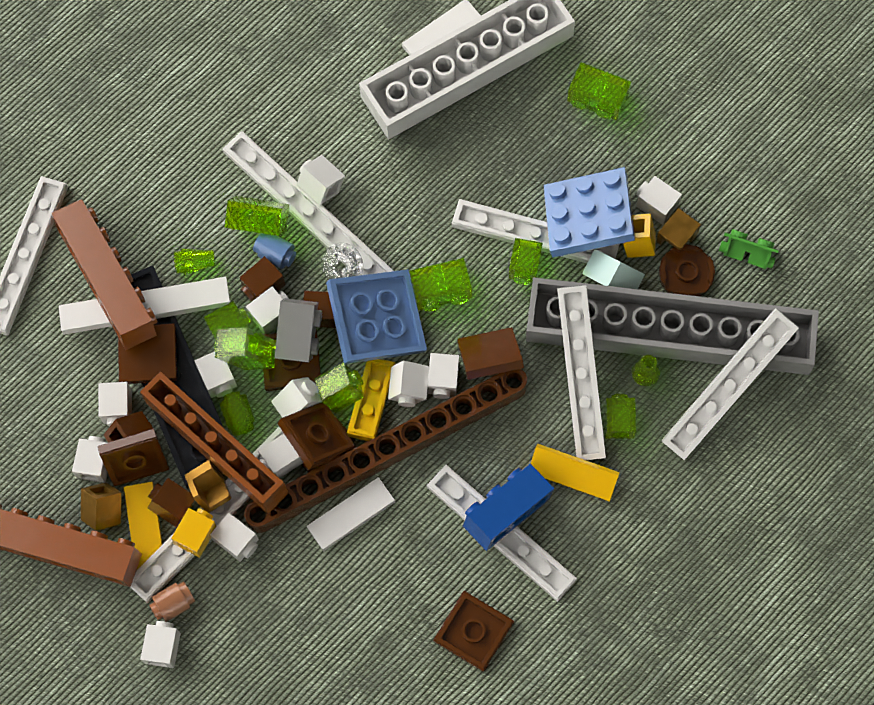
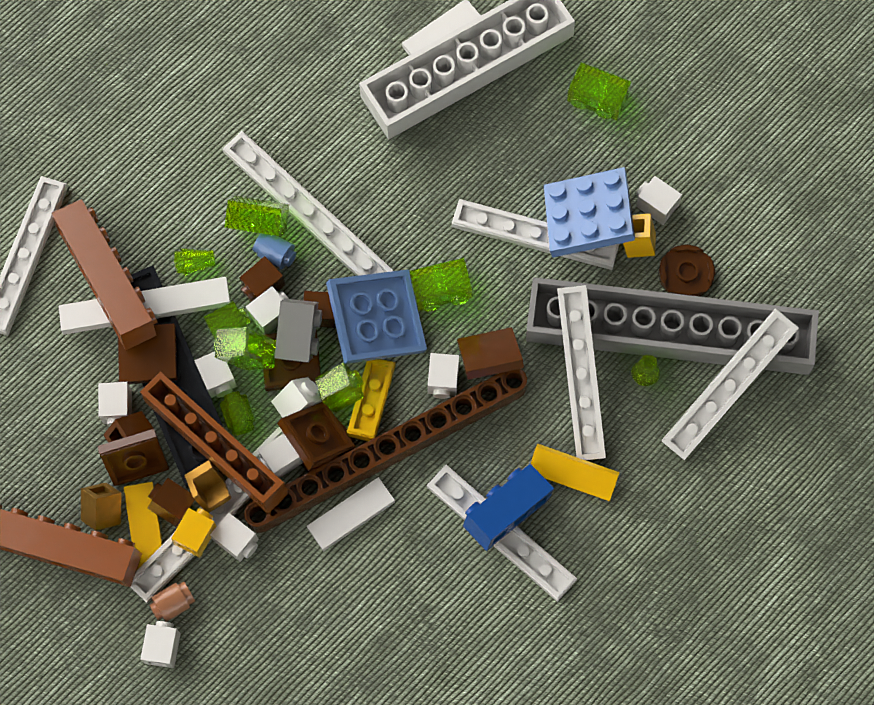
(88, 462): white brick -> none
(320, 179): white brick -> none
(344, 253): clear gear -> none
(408, 383): white brick -> none
(473, 631): reddish brown tile -> none
(525, 261): clear neon green brick -> none
(612, 272): light aqua slope -> none
(620, 417): clear neon green brick -> none
(679, 230): pearl gold panel -> none
(759, 252): bright green hinge -> none

